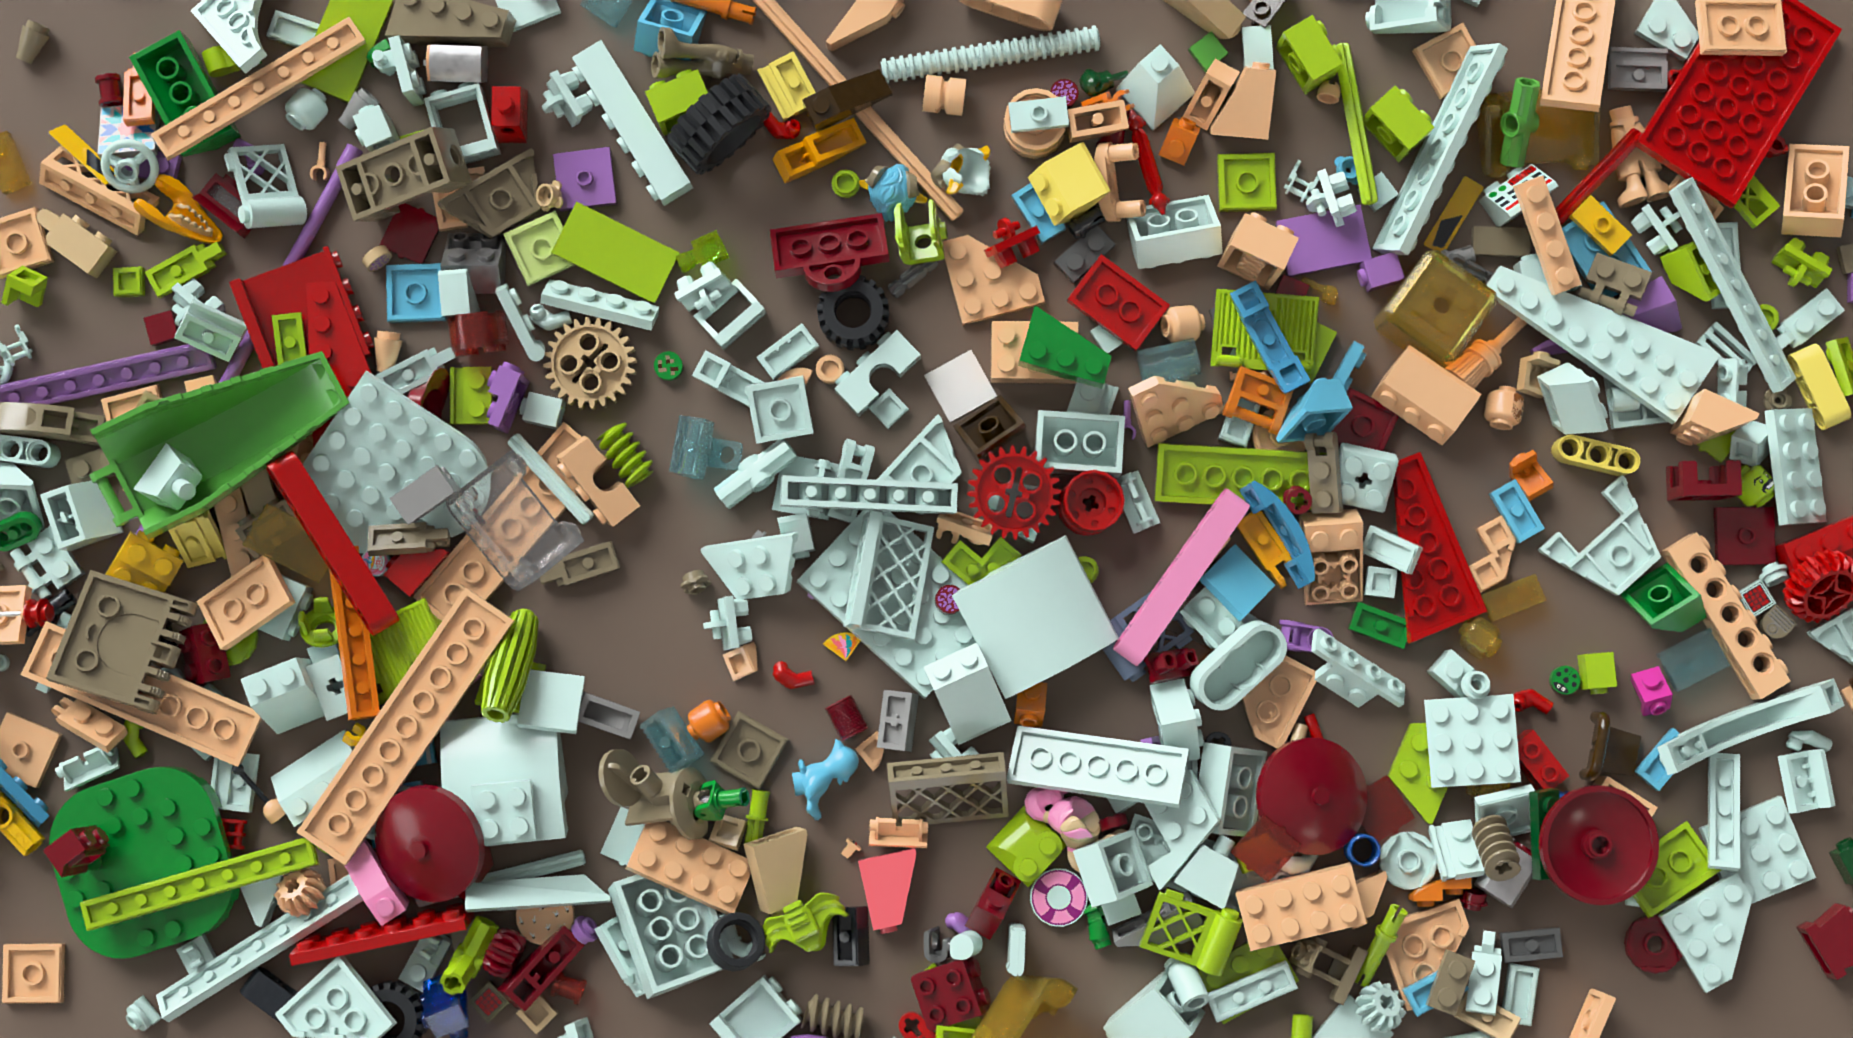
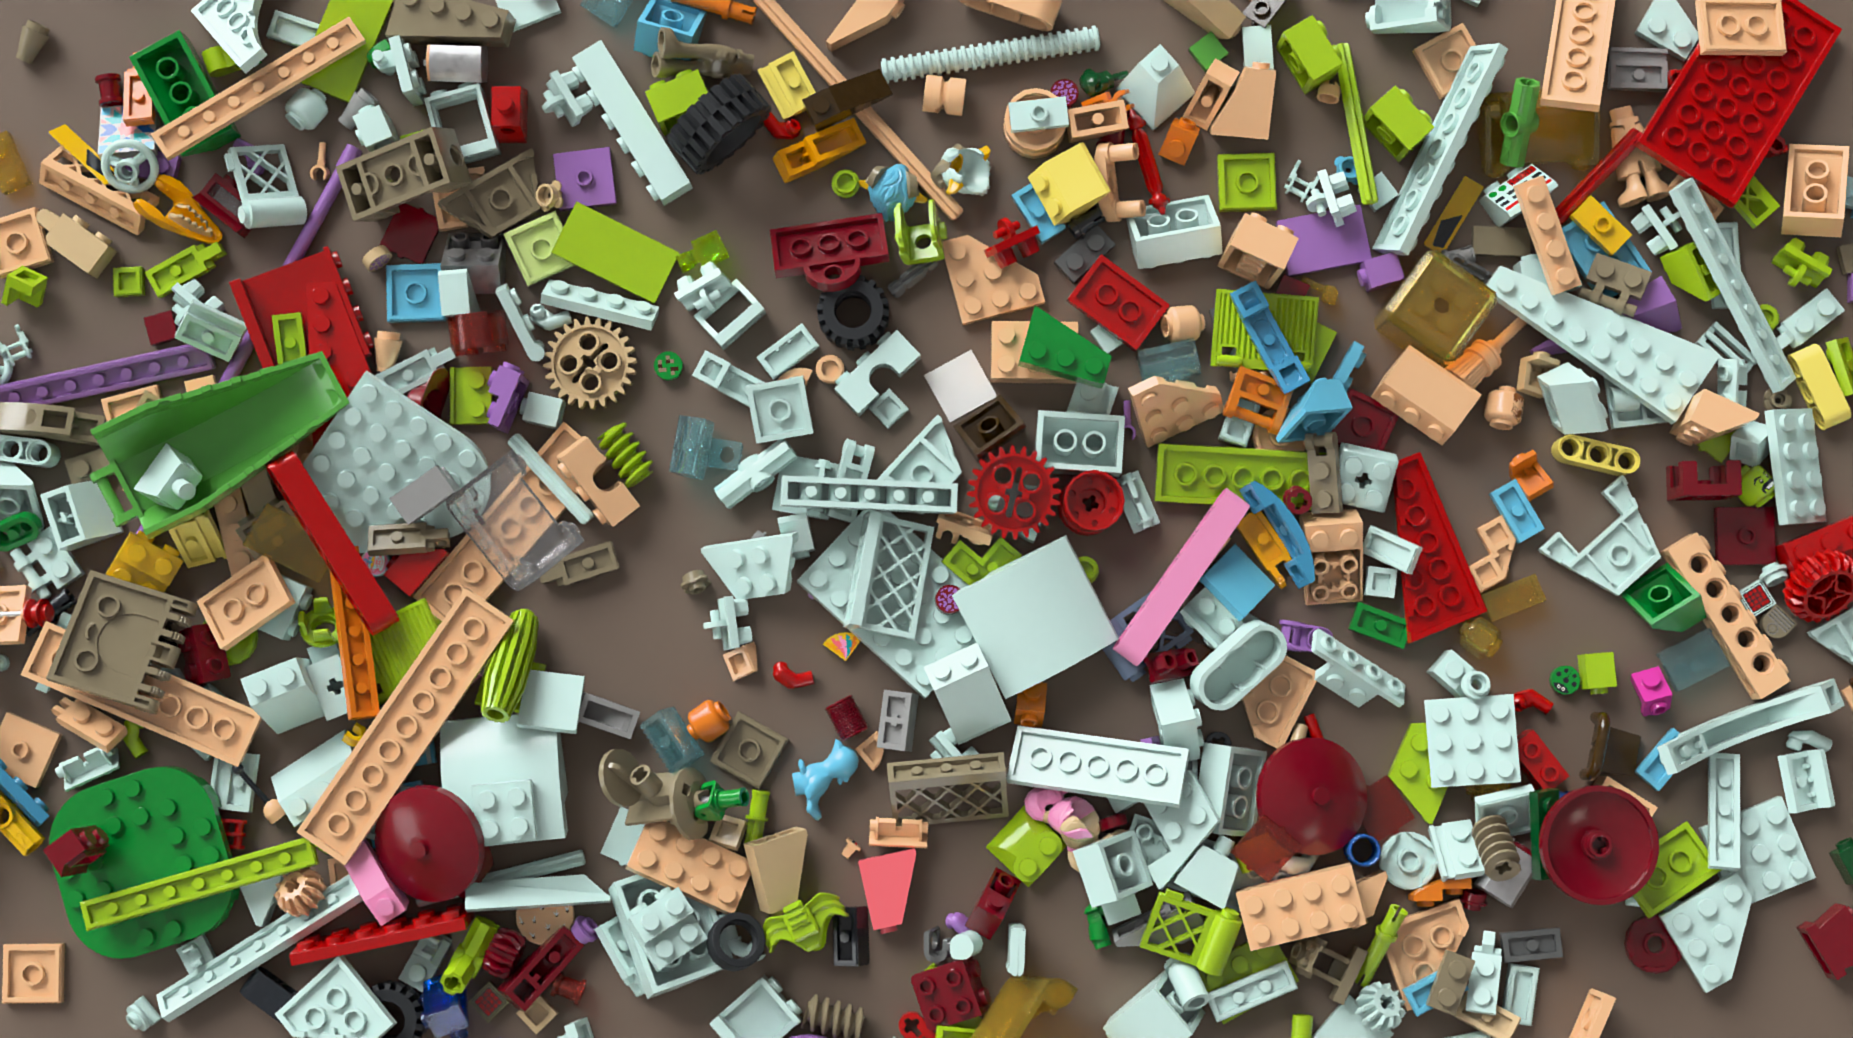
(666, 927): none -> light aqua plate
(1058, 897): tile -> none

